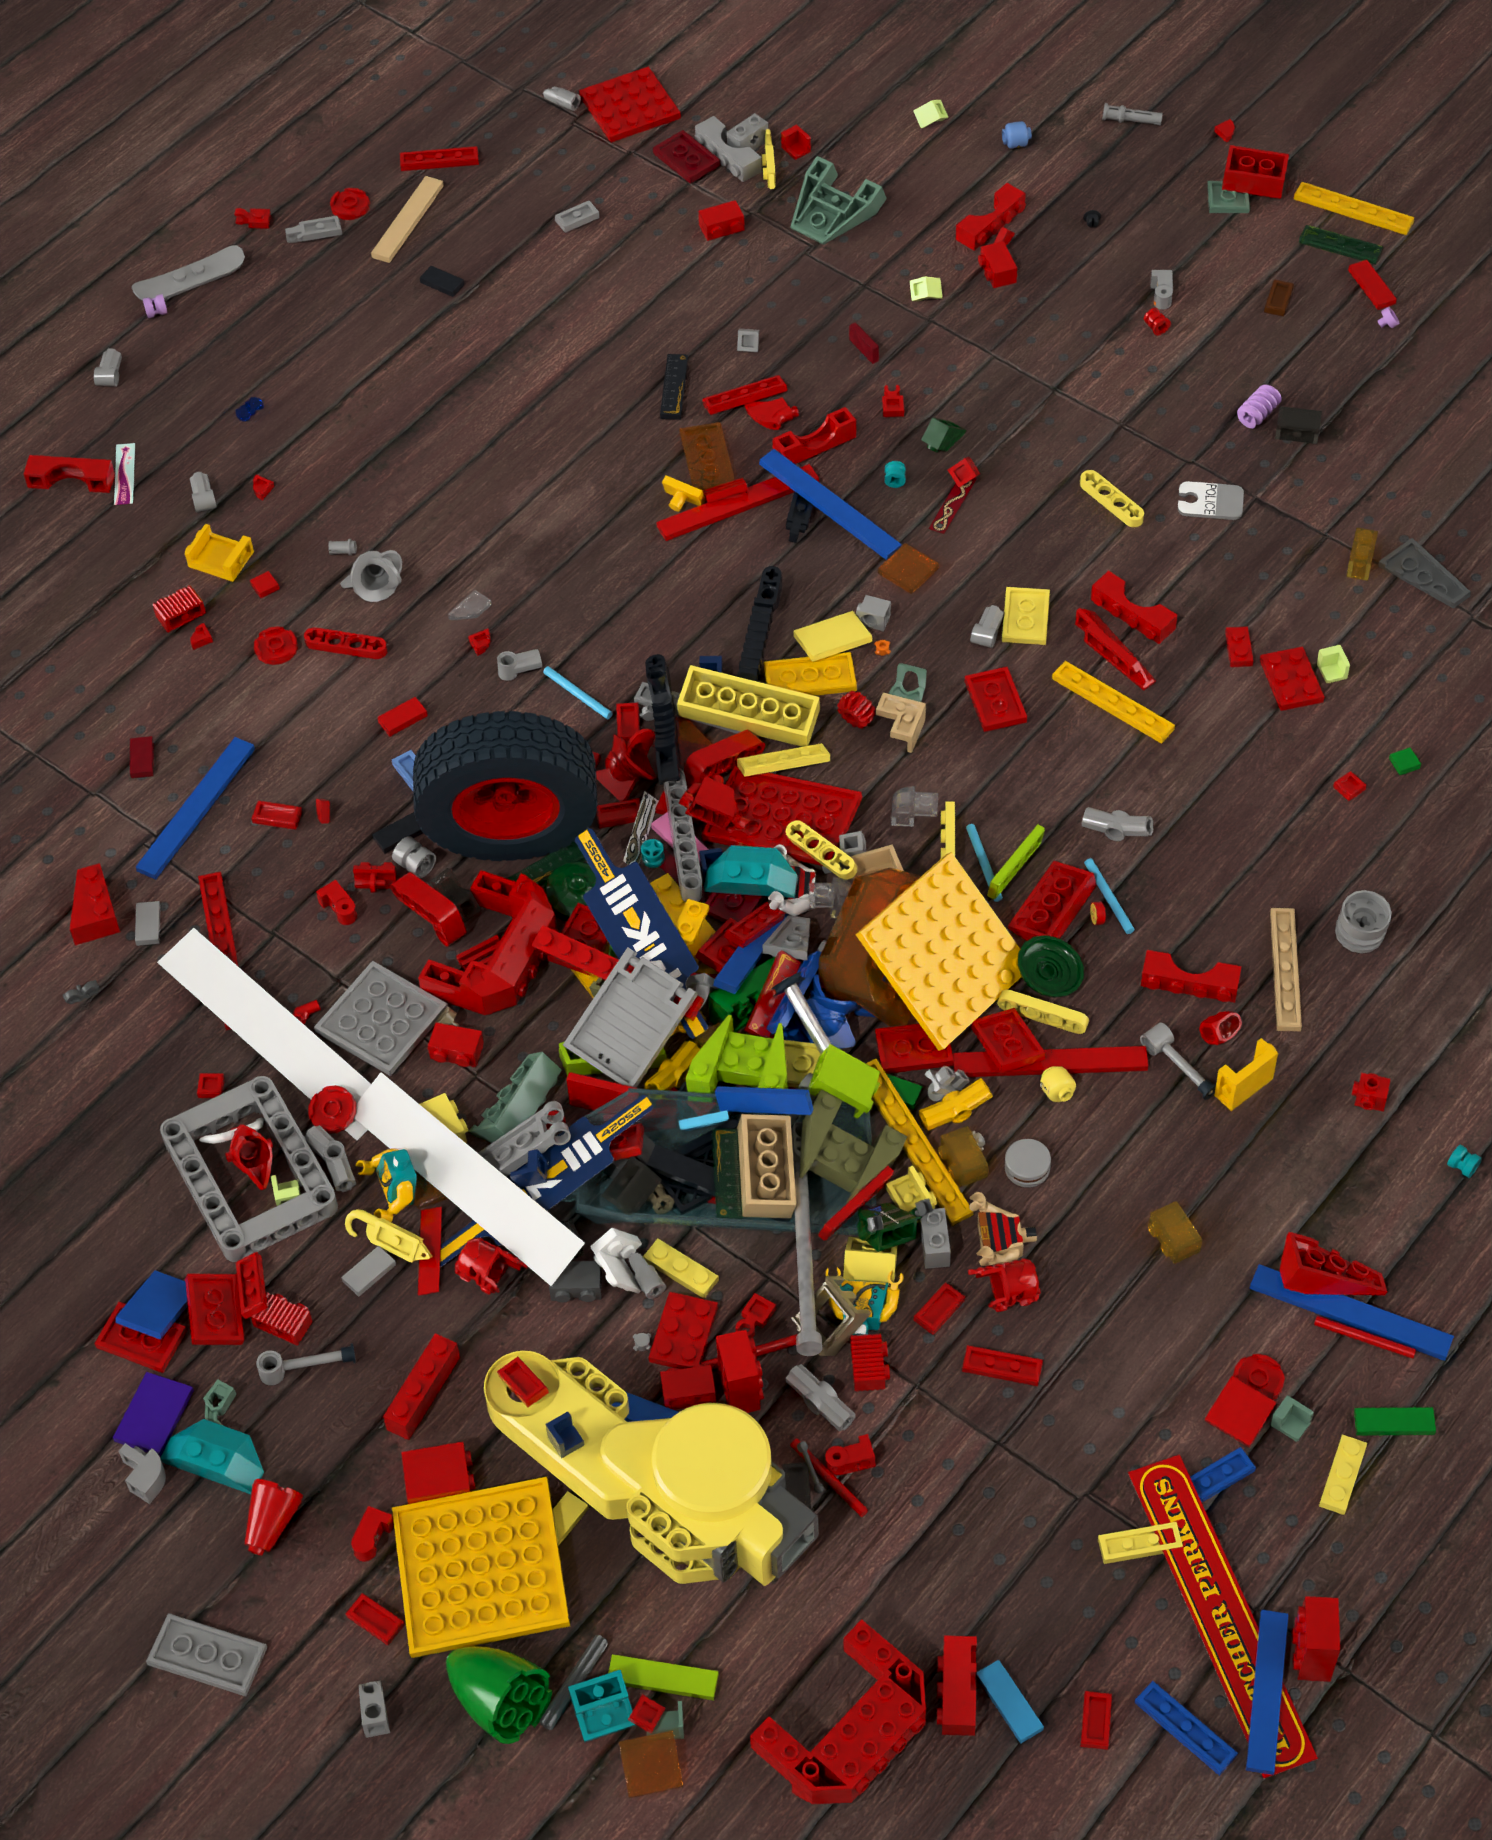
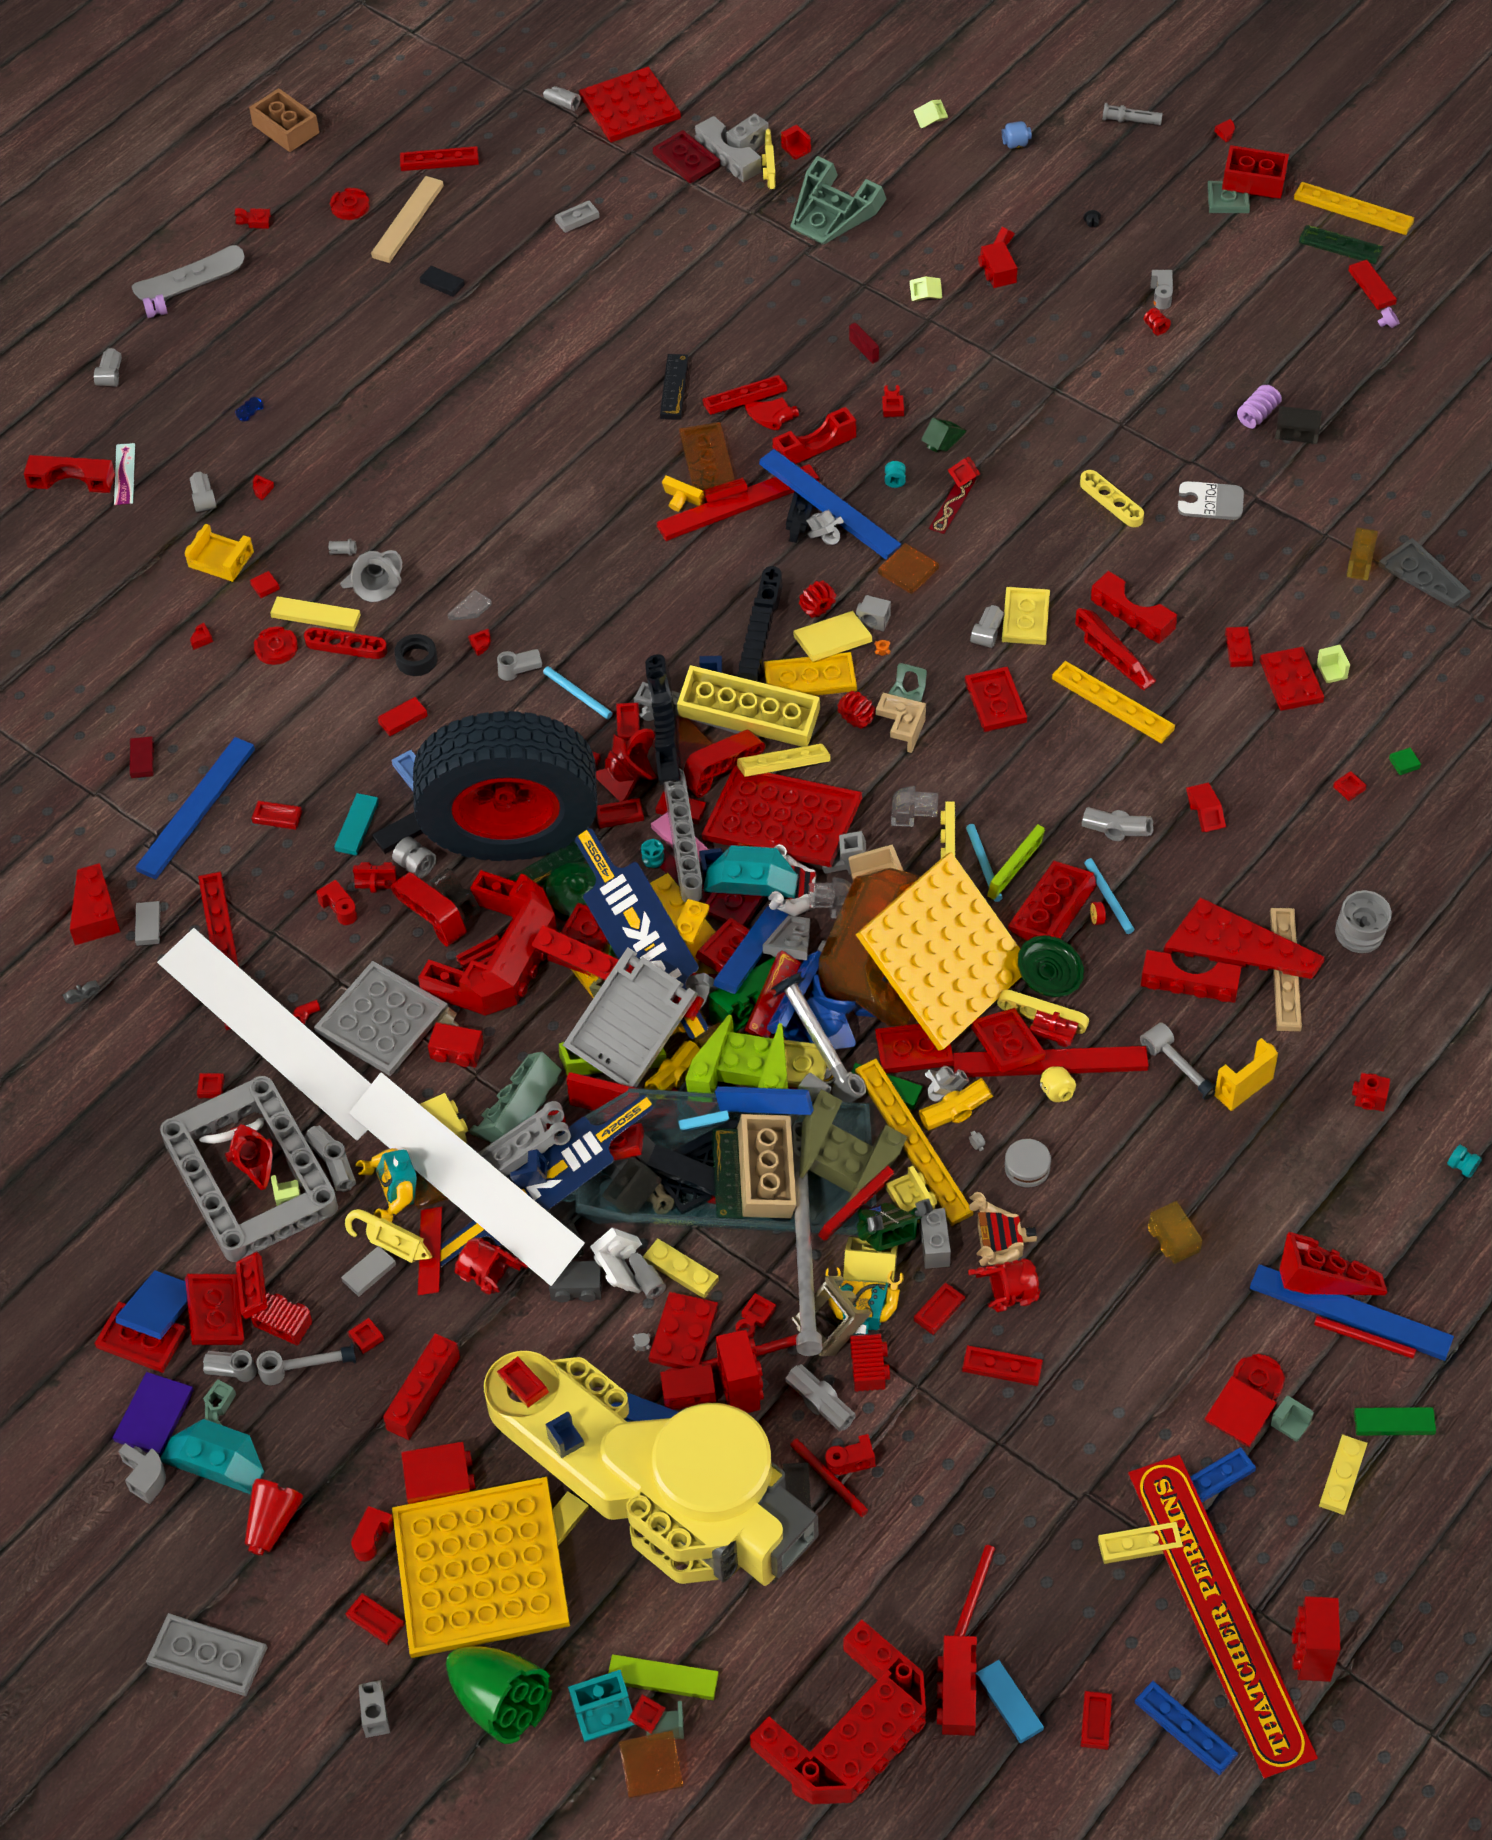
(179, 608): red brick -> none
(229, 1364): none -> light grey piece
(284, 120): none -> medium nougat brick
(314, 229): light grey hinge -> none
(315, 613): none -> light yellow tile
(323, 810): red tile -> none
(332, 1109): red tile -> none
(356, 824): none -> teal tile
(366, 1335): none -> red plate
(420, 667): none -> black tyre
(577, 1676): dark grey axle -> none
(641, 828): sticker -> none
(713, 803): red torso -> none
(721, 220): red brick -> none
(748, 340): light grey tile -> none
(754, 925): red tile -> none
(803, 1447): dark grey hinge -> none
(817, 599): none -> red gear
(821, 849): light yellow beam -> none
(823, 526): none -> light grey hips
(845, 1079): lime panel -> none
(963, 1156): clear yellow brick -> none
(974, 1591): none -> red bar
(976, 230): red arch -> none
(1053, 1028): none -> red hips
(1208, 806): none -> red slope
(1220, 1027): red rock -> none
(1237, 941): none -> red wing
(1267, 1692): blue tile -> none
(1278, 298): reddish brown tile -> none

